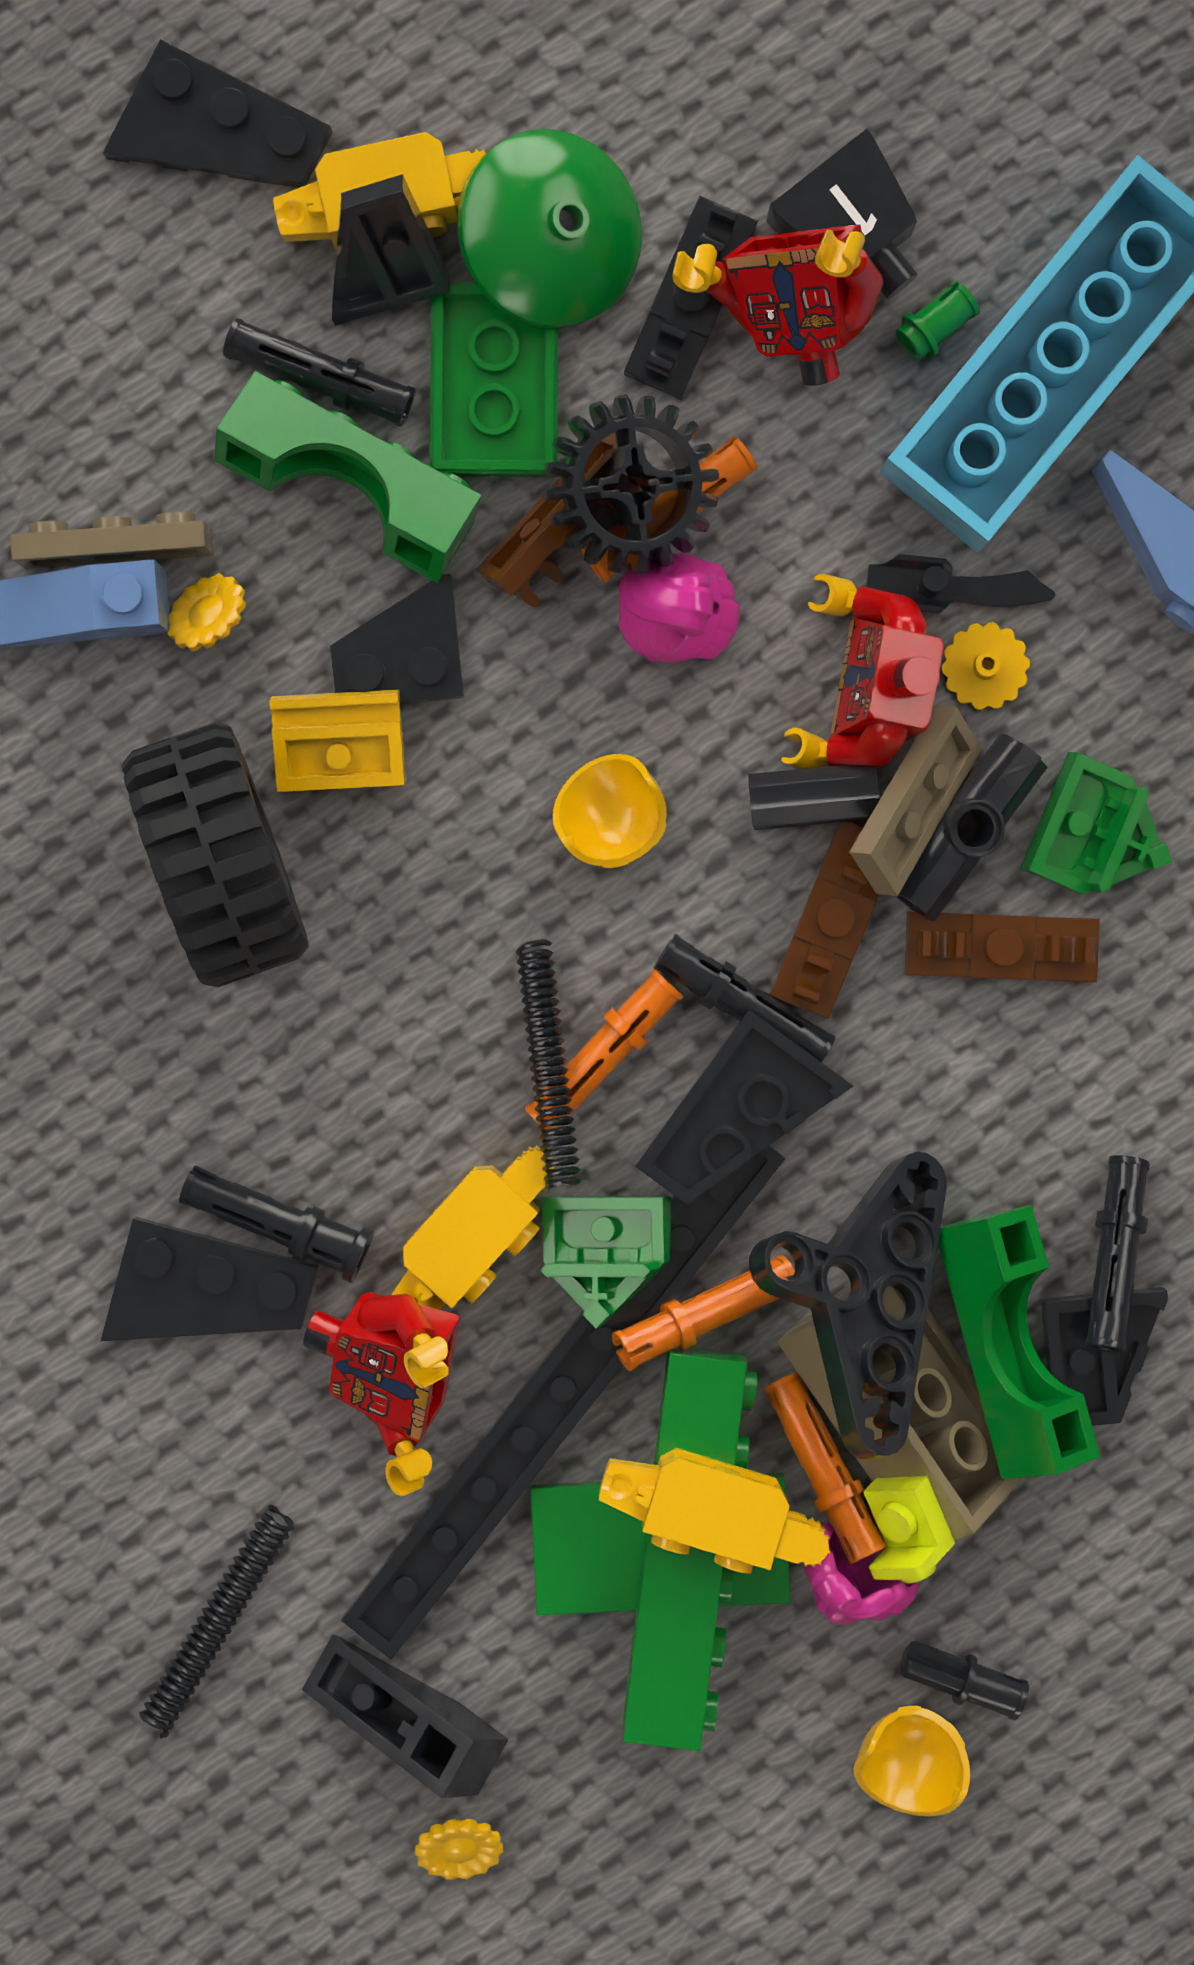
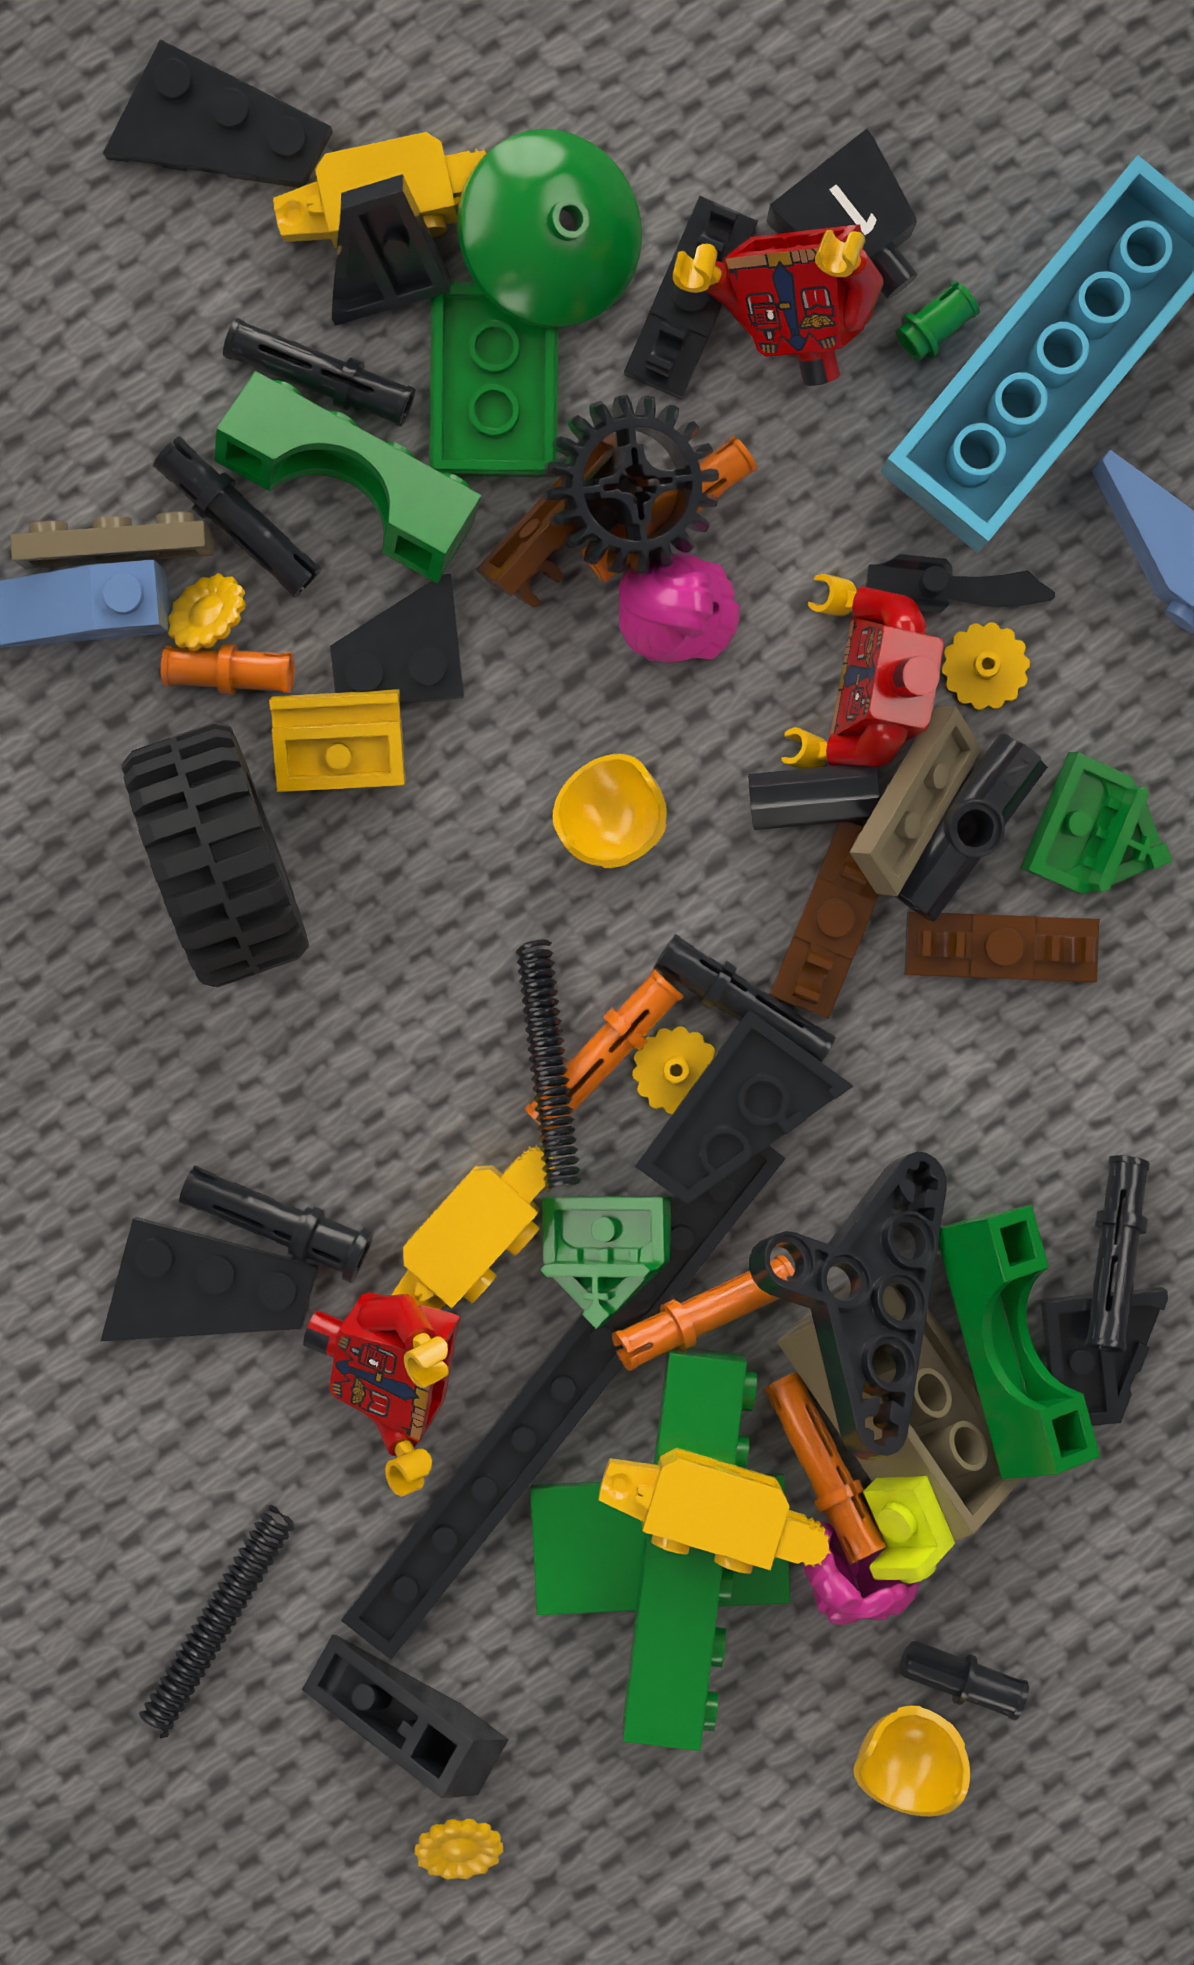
(226, 506): none -> black pin
(228, 669): none -> orange pin
(670, 1066): none -> yellow piece

